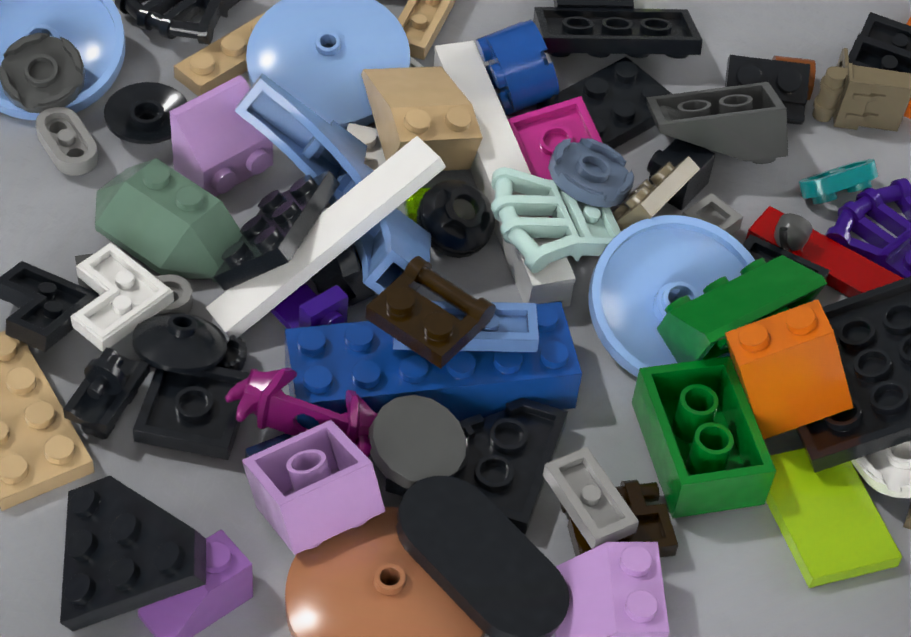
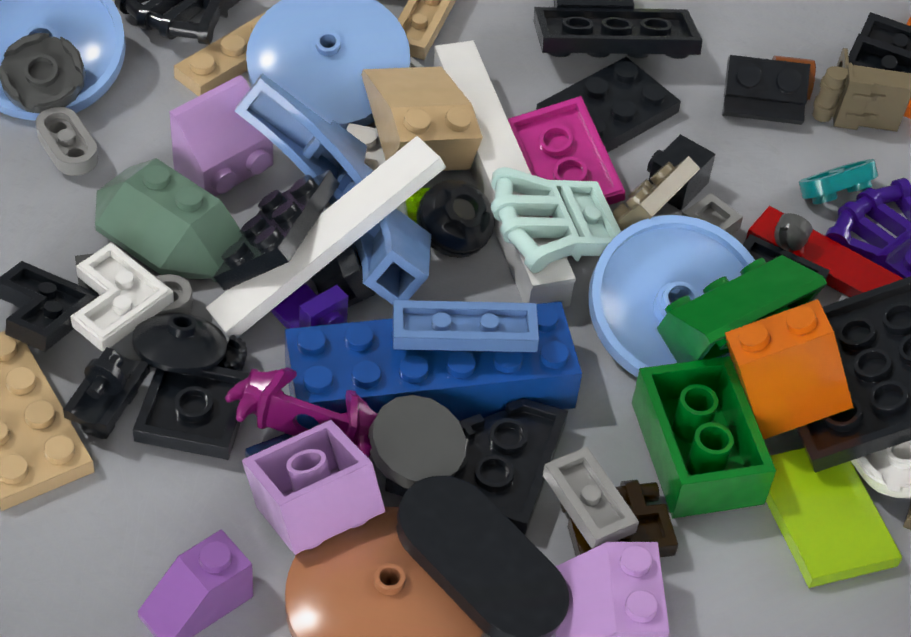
(123, 554): black plate -> none
(142, 112): black dish -> none
(423, 323): dark brown plate -> none
(519, 66): blue brick -> none
(591, 172): sand blue tile -> none
(731, 120): dark grey slope -> none

